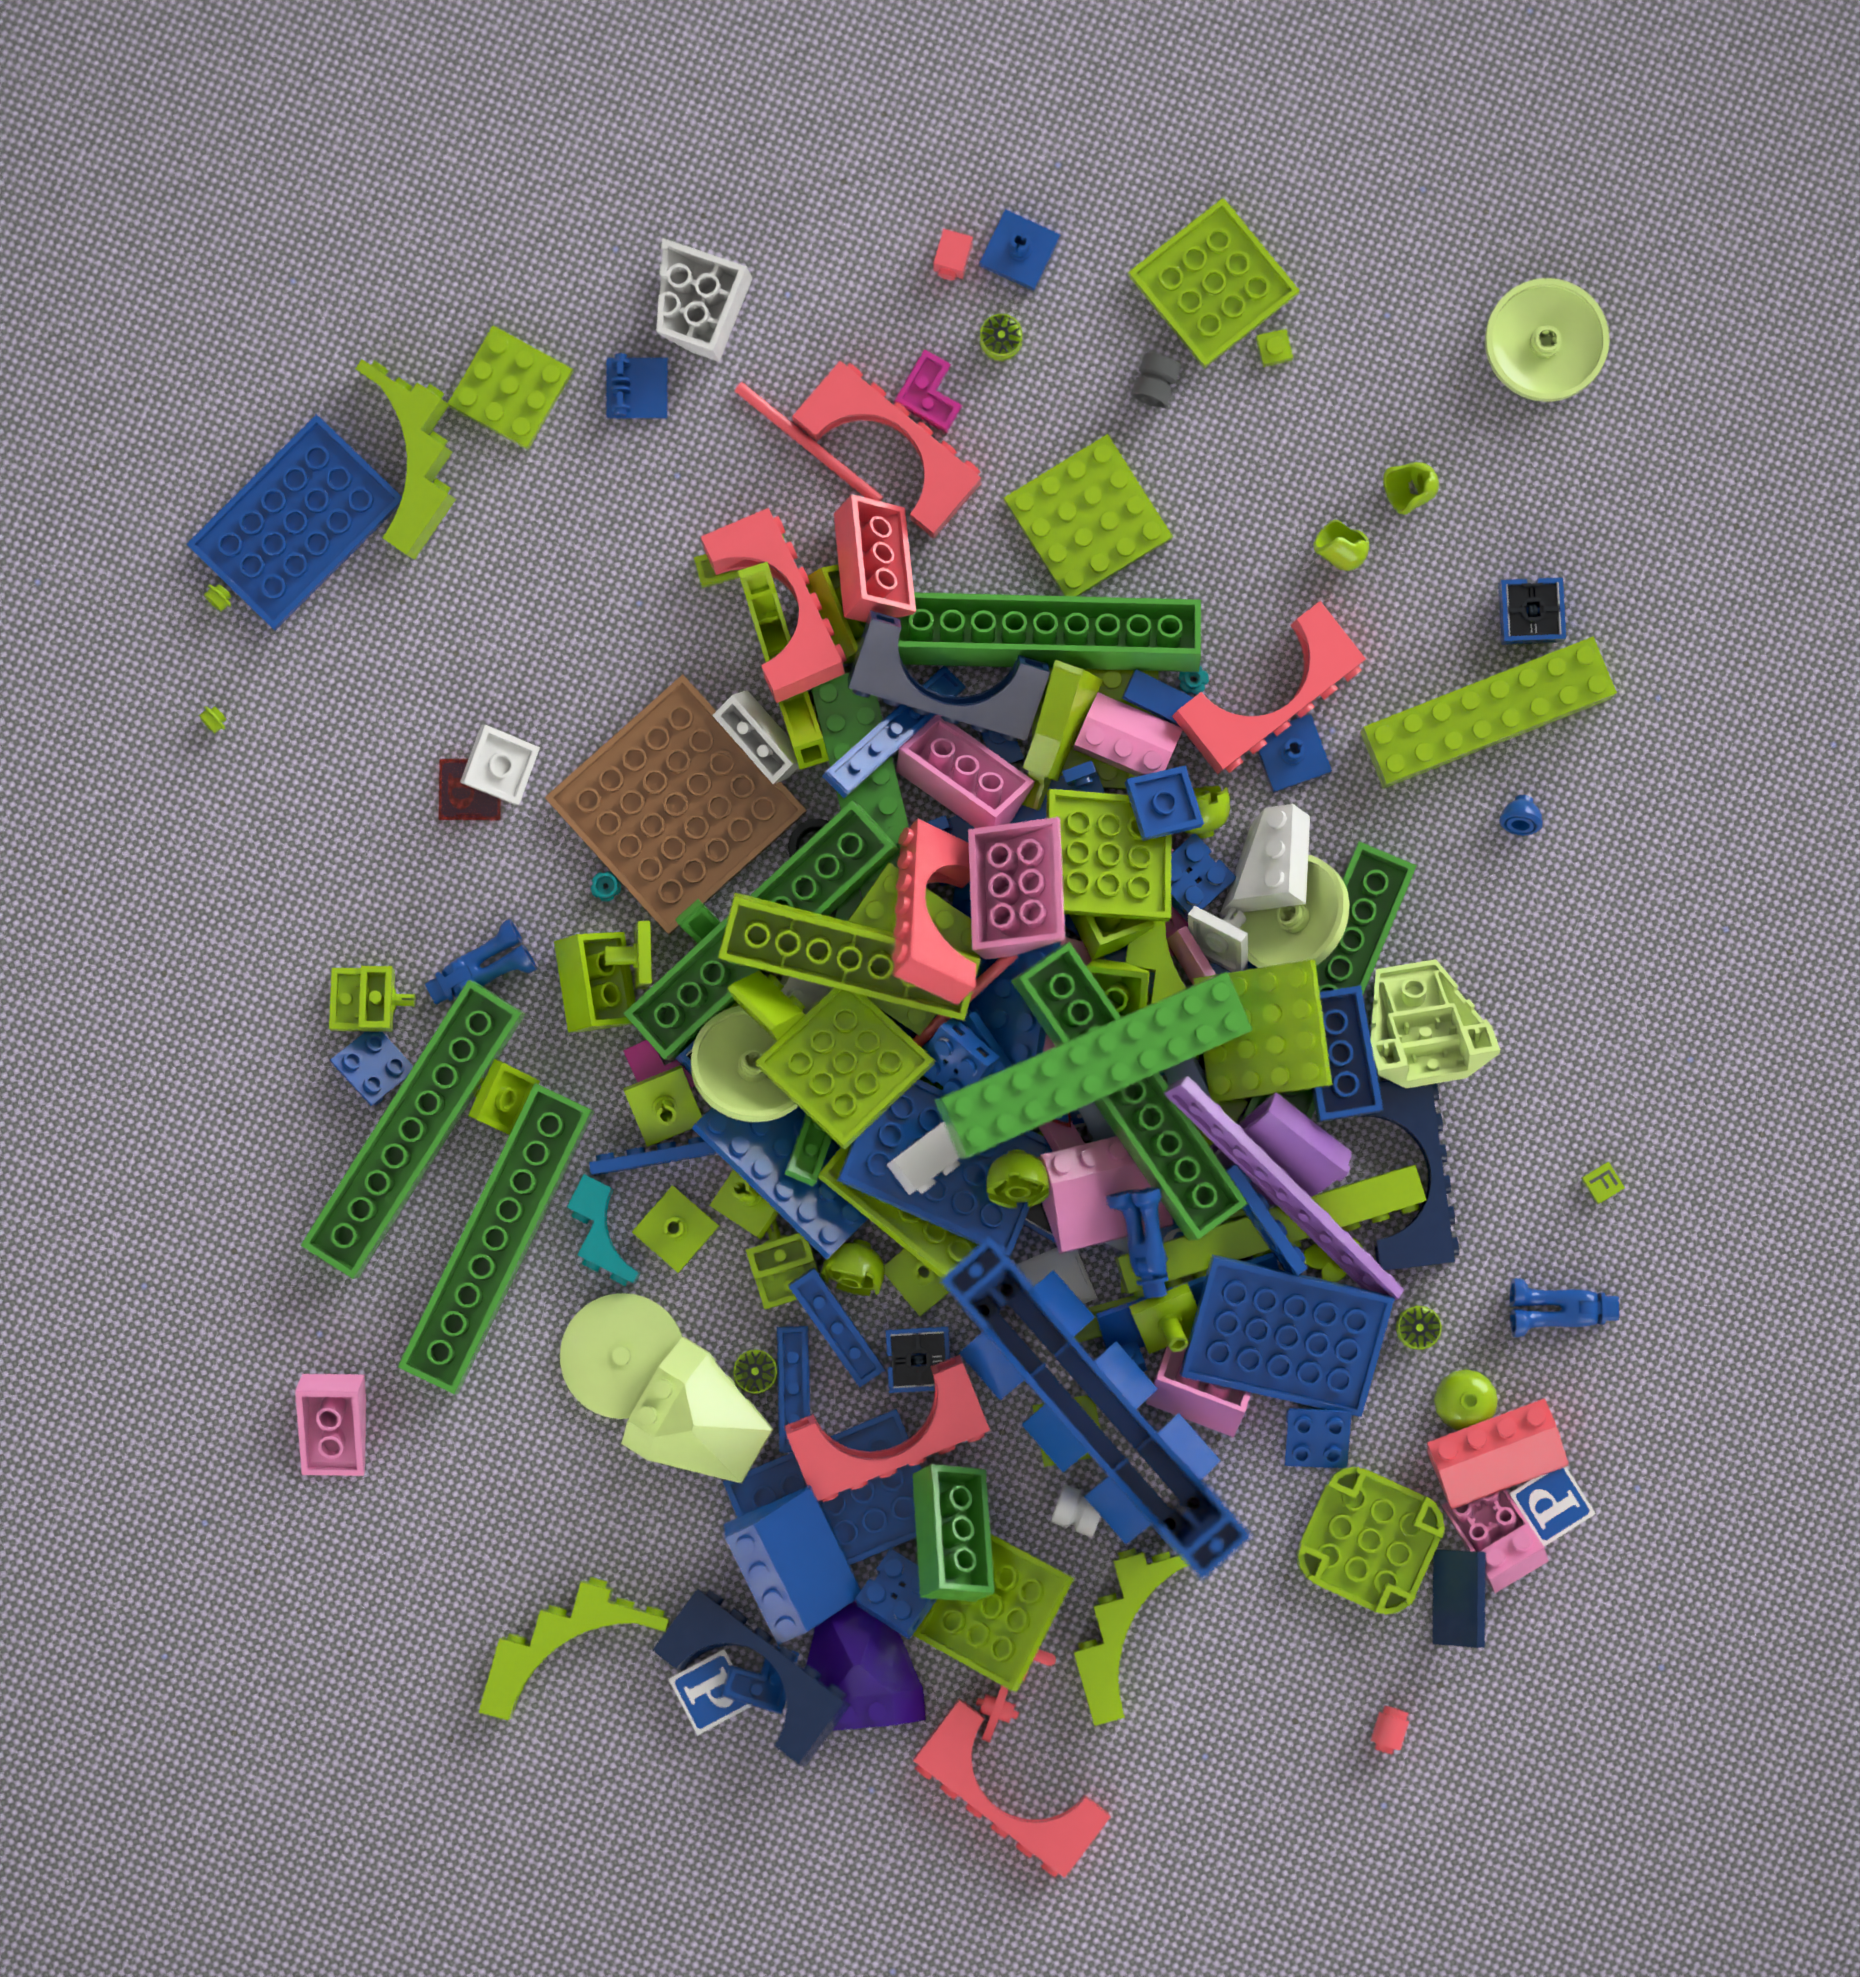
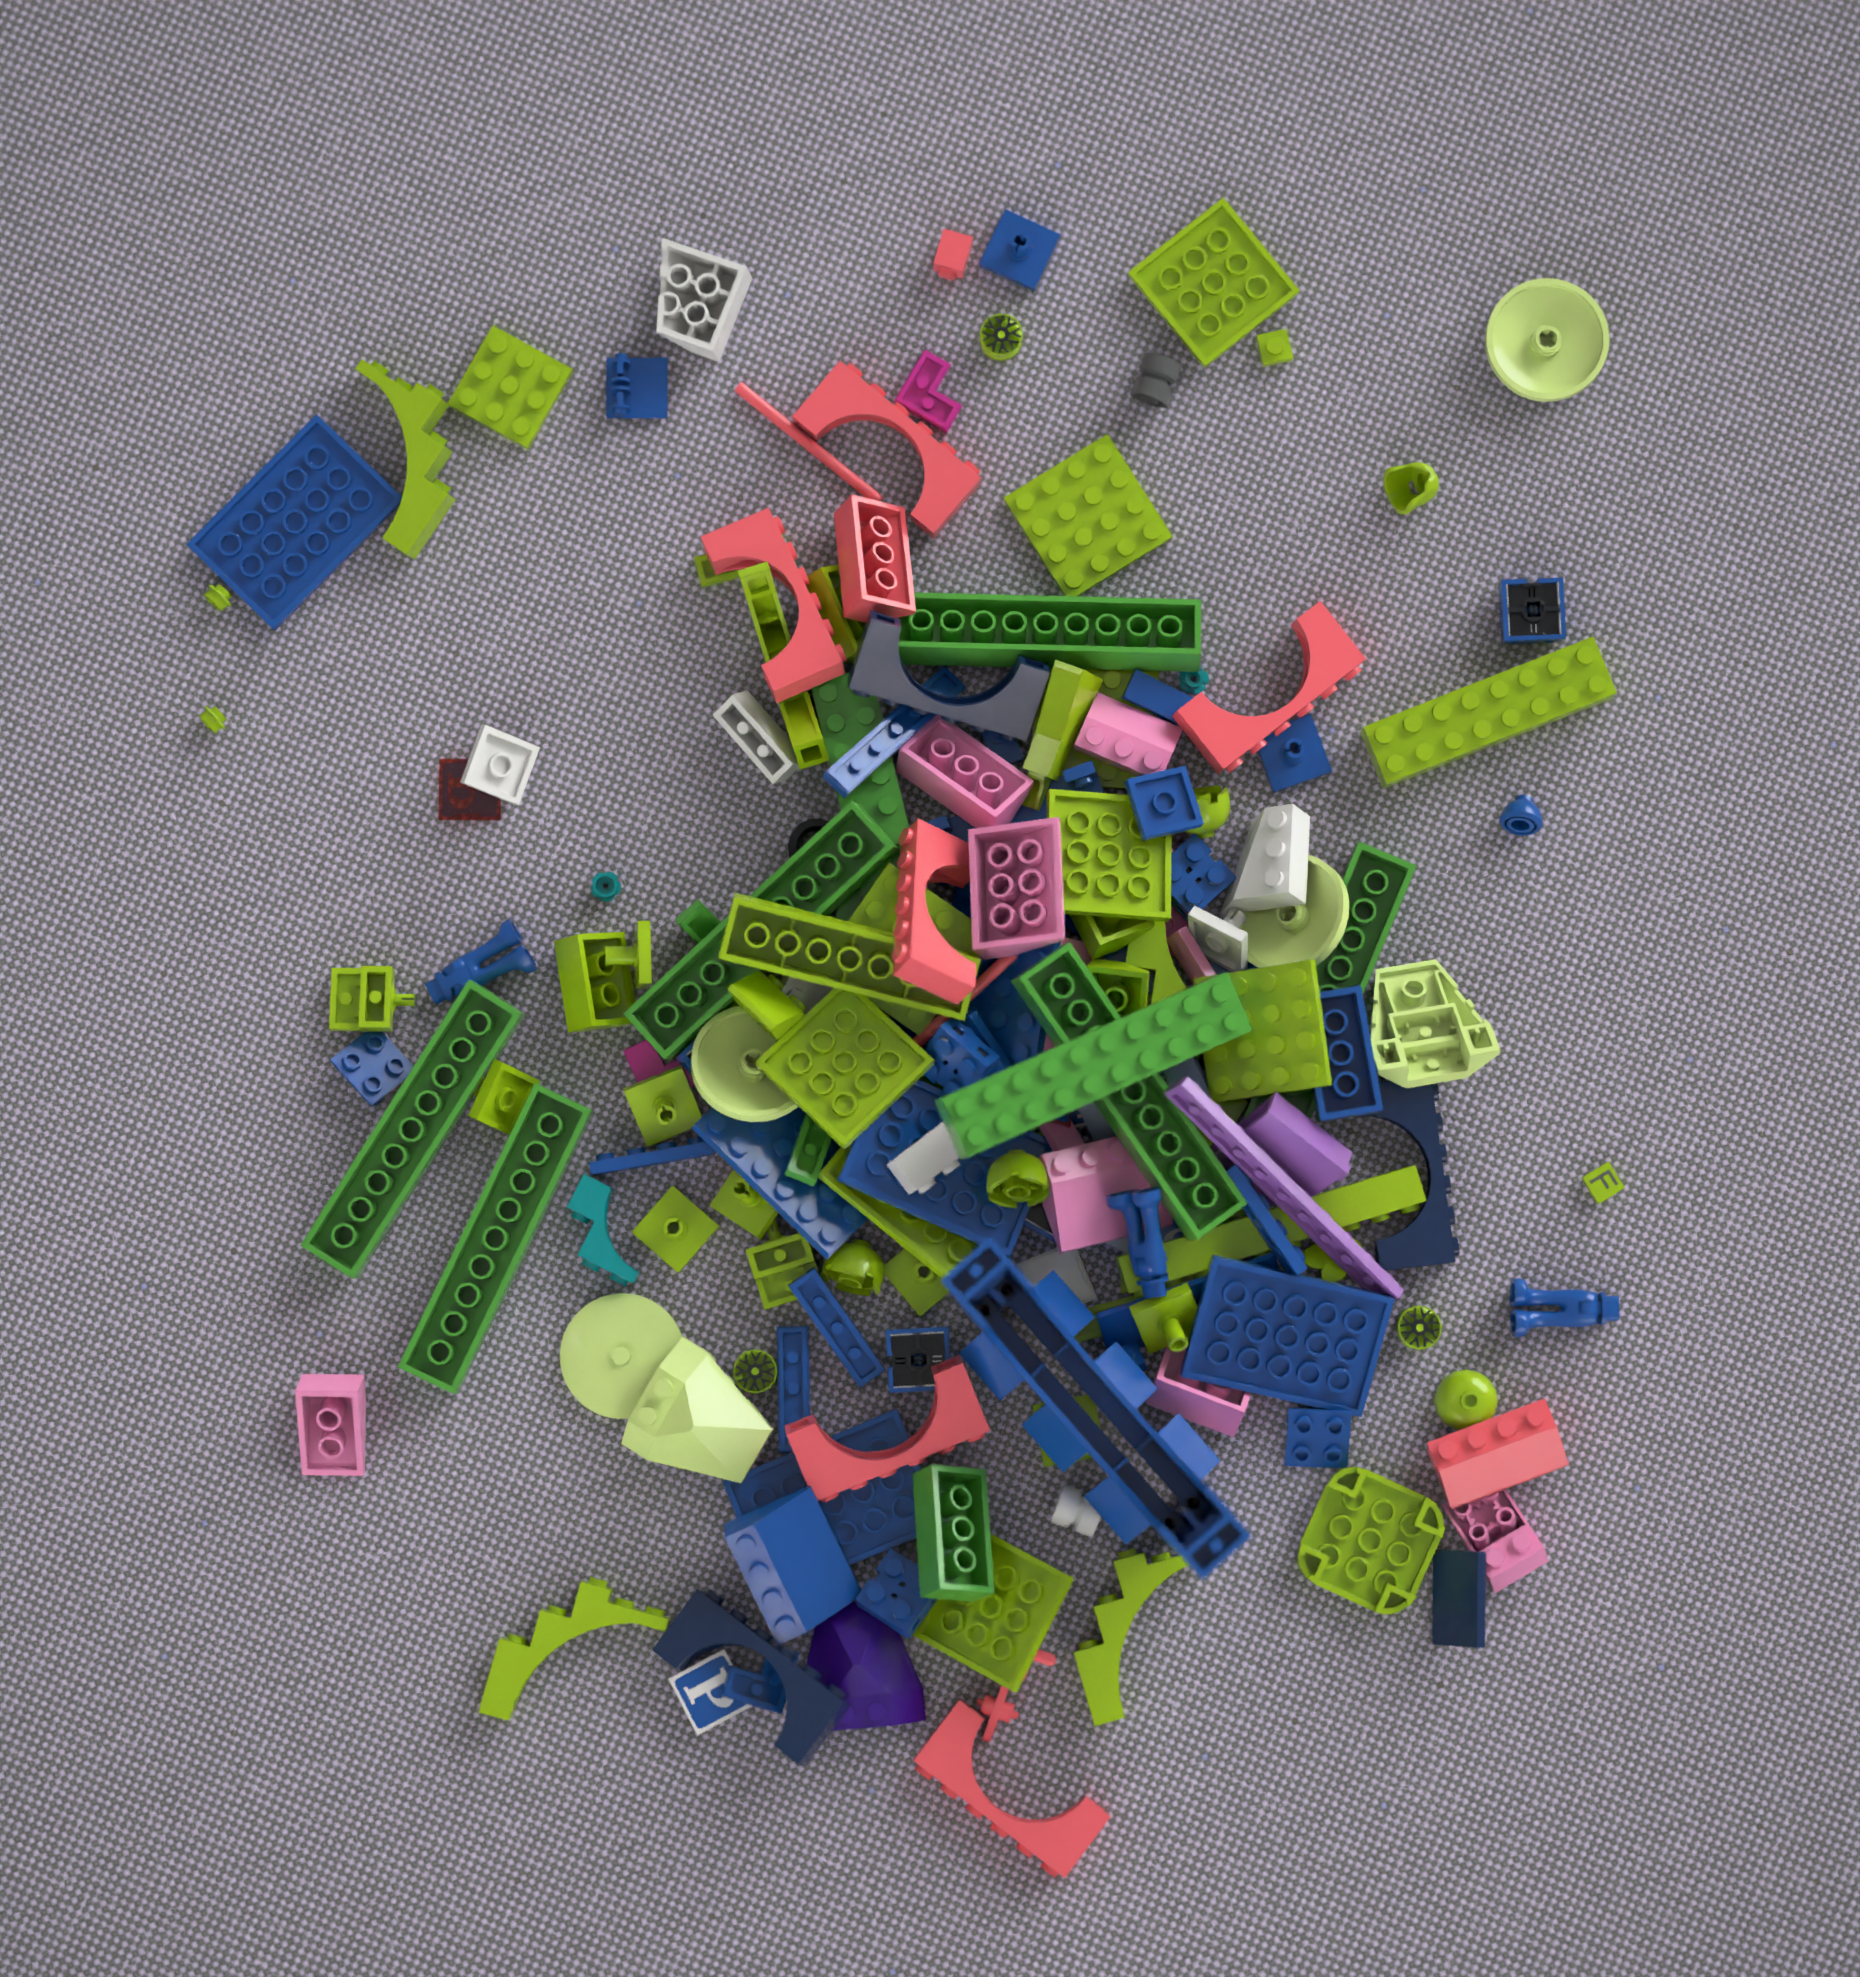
(674, 804): medium nougat plate -> none
(1341, 545): lime hair -> none
(1390, 1729): coral brick -> none
(1552, 1504): blue piece -> none

